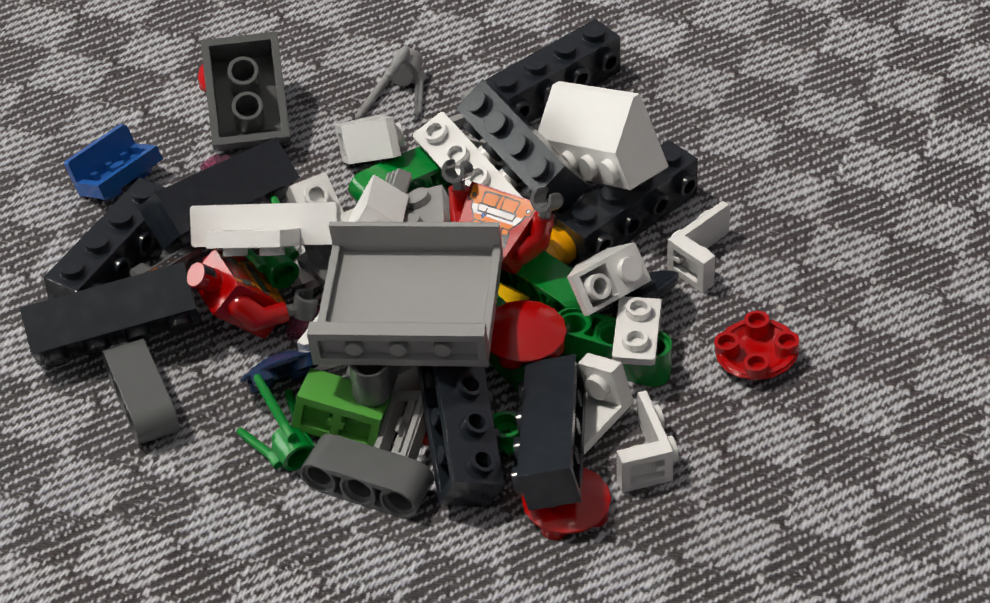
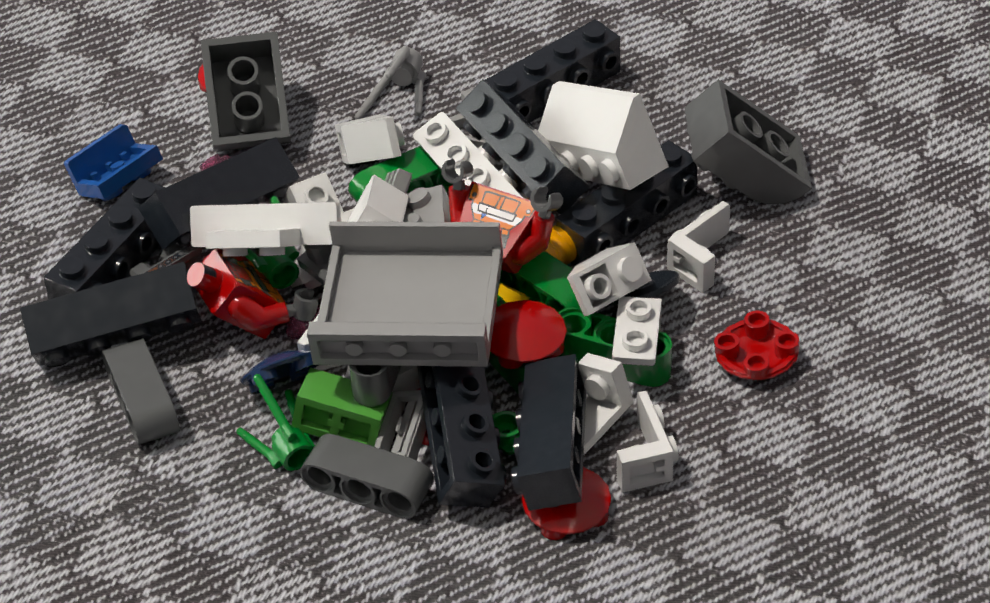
(746, 146): none -> dark grey brick

